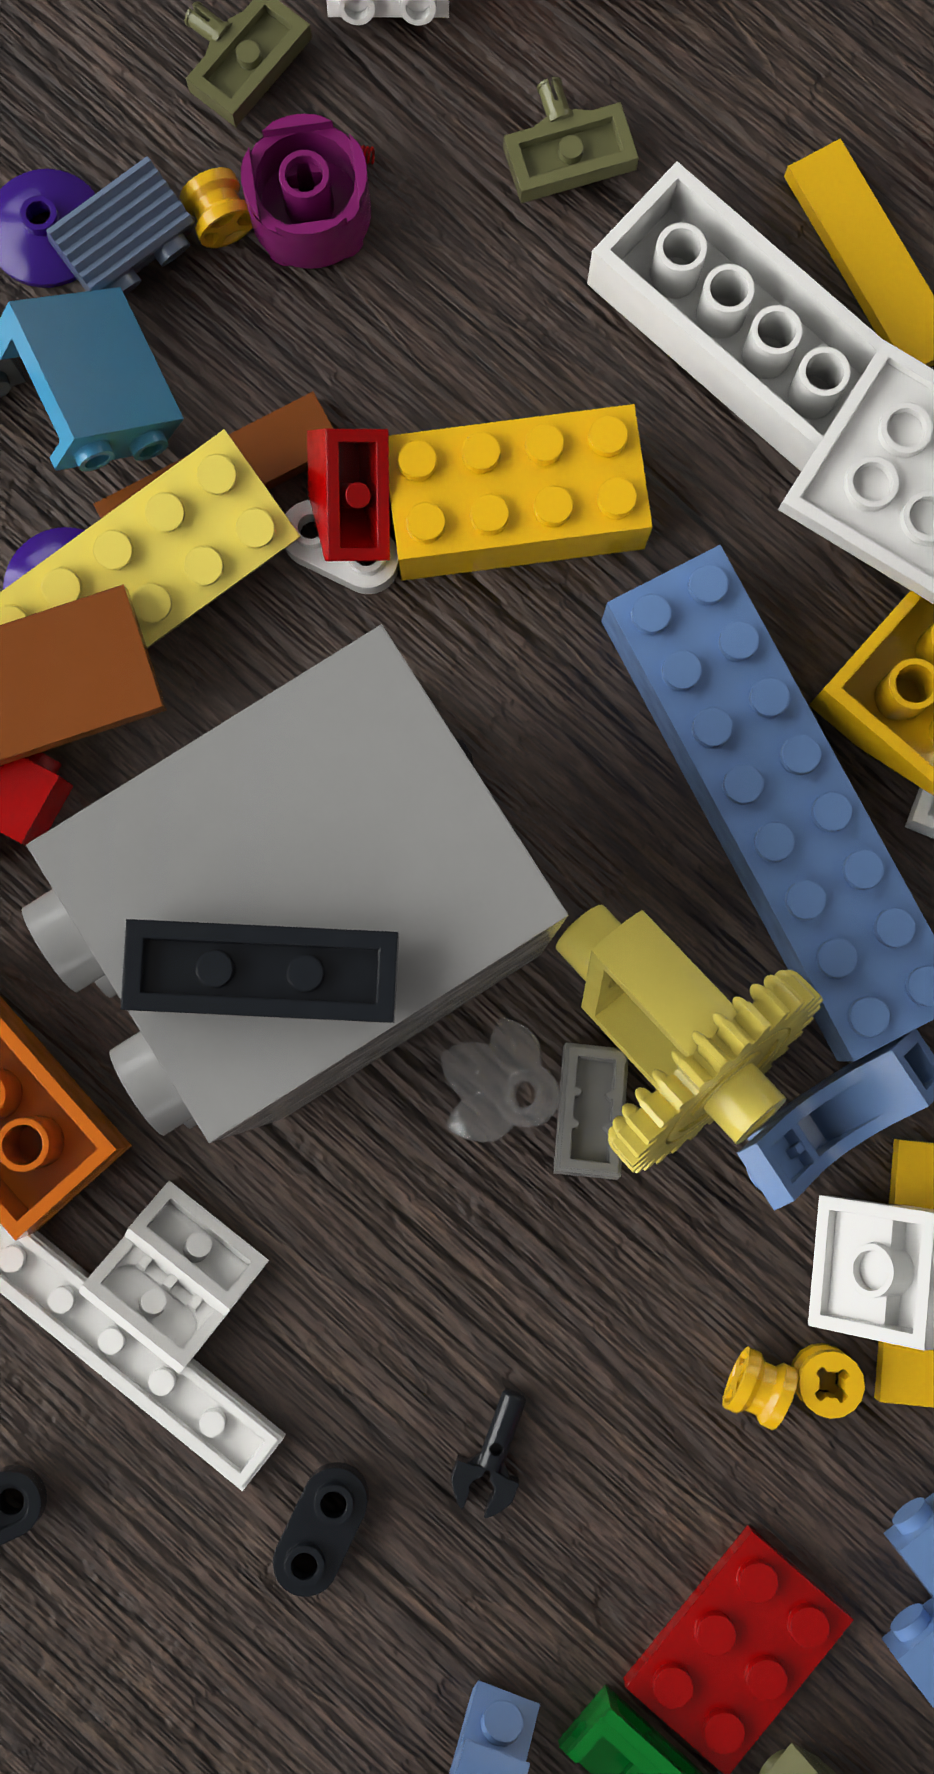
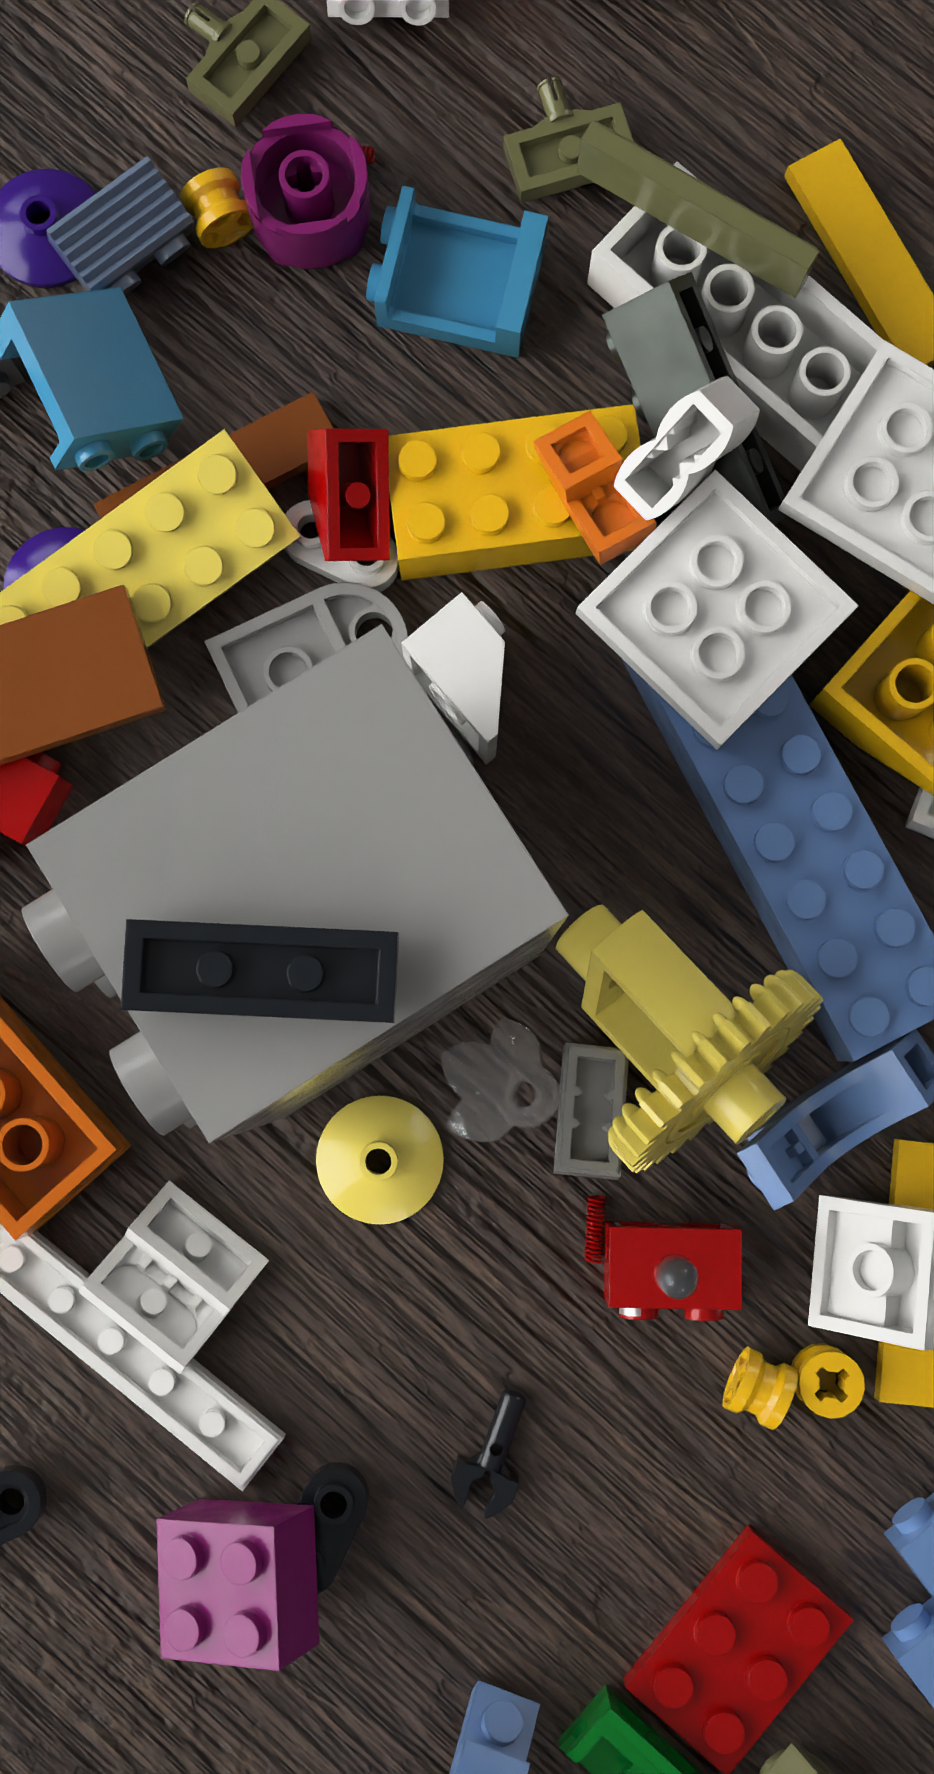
(238, 1583): none -> magenta brick
(295, 637): none -> light grey plate
(385, 1125): none -> light yellow dish
(457, 275): none -> dark azure panel
(461, 669): none -> white slope
(584, 472): none -> orange slope
(591, 1234): none -> red leg
(672, 352): none -> pearl dark grey brick
(672, 1268): none -> red piece
(686, 447): none -> white brick
(695, 209): none -> olive tile
(716, 609): none -> white plate

